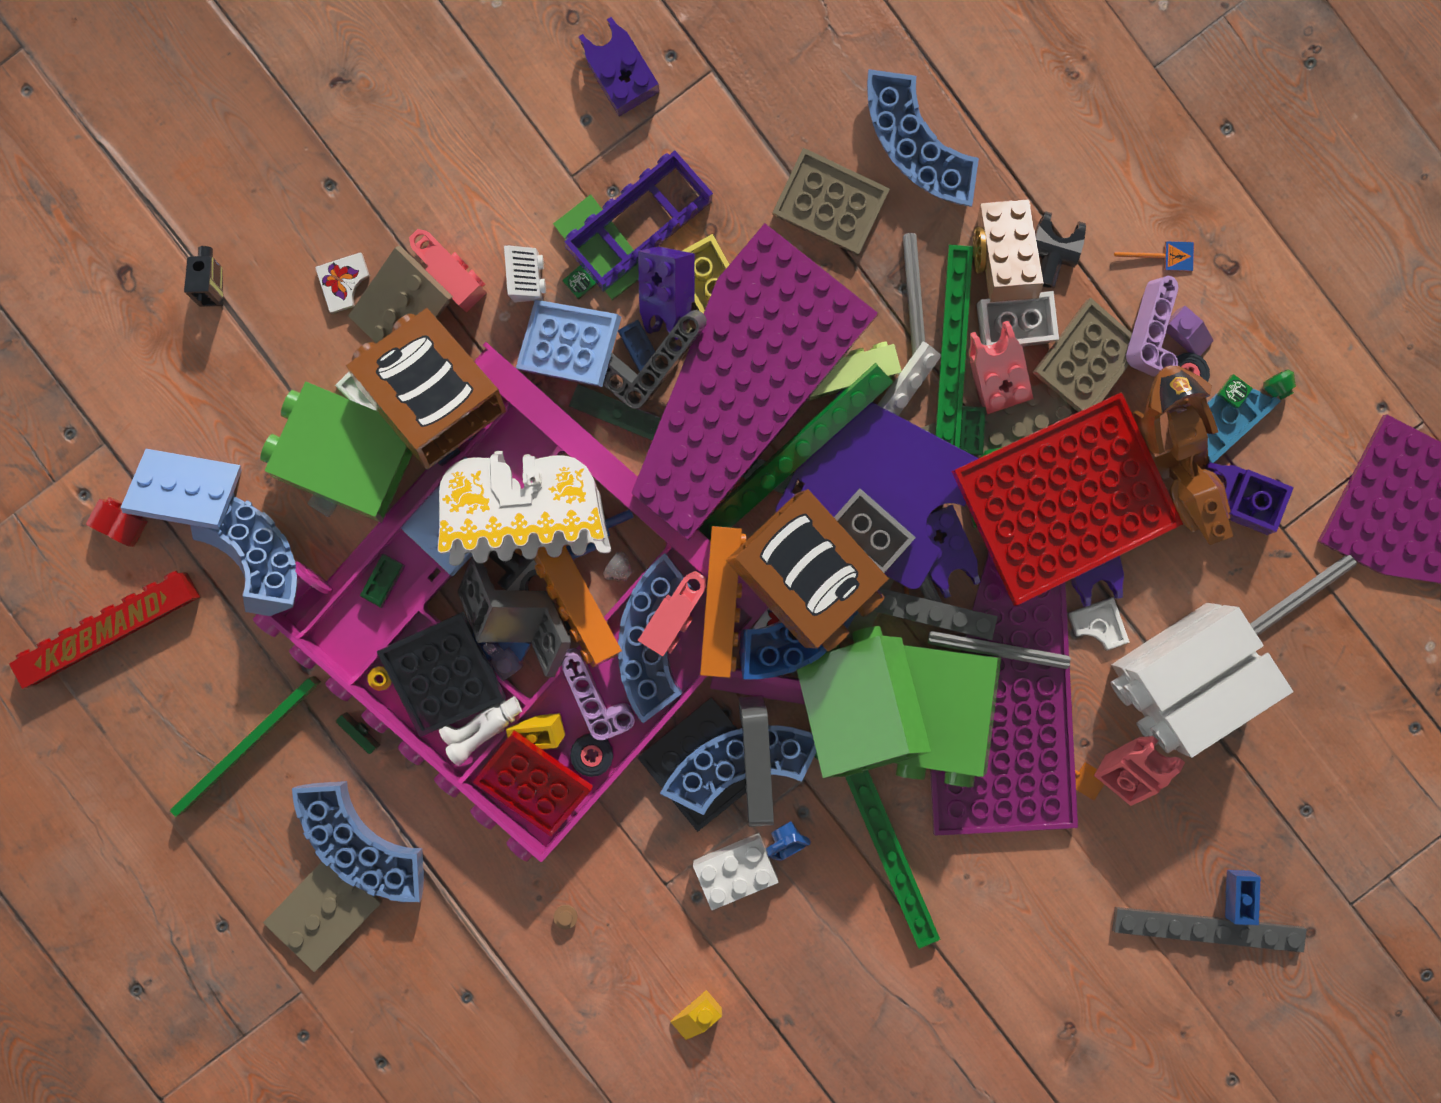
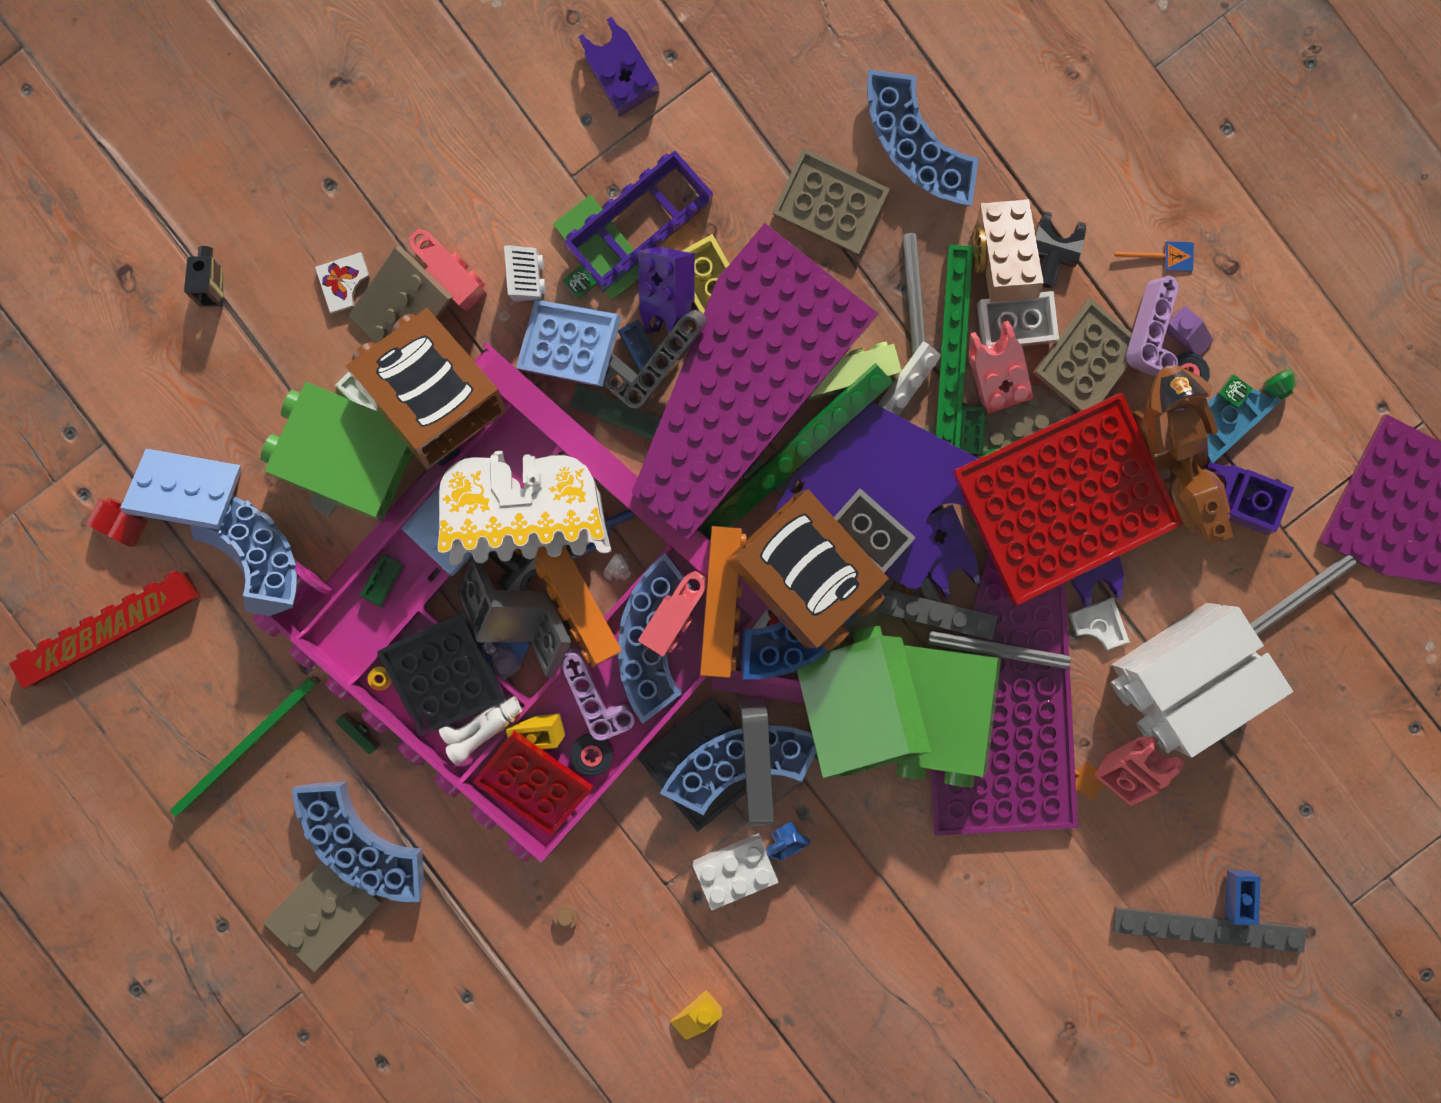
(893, 859): green plate -> none

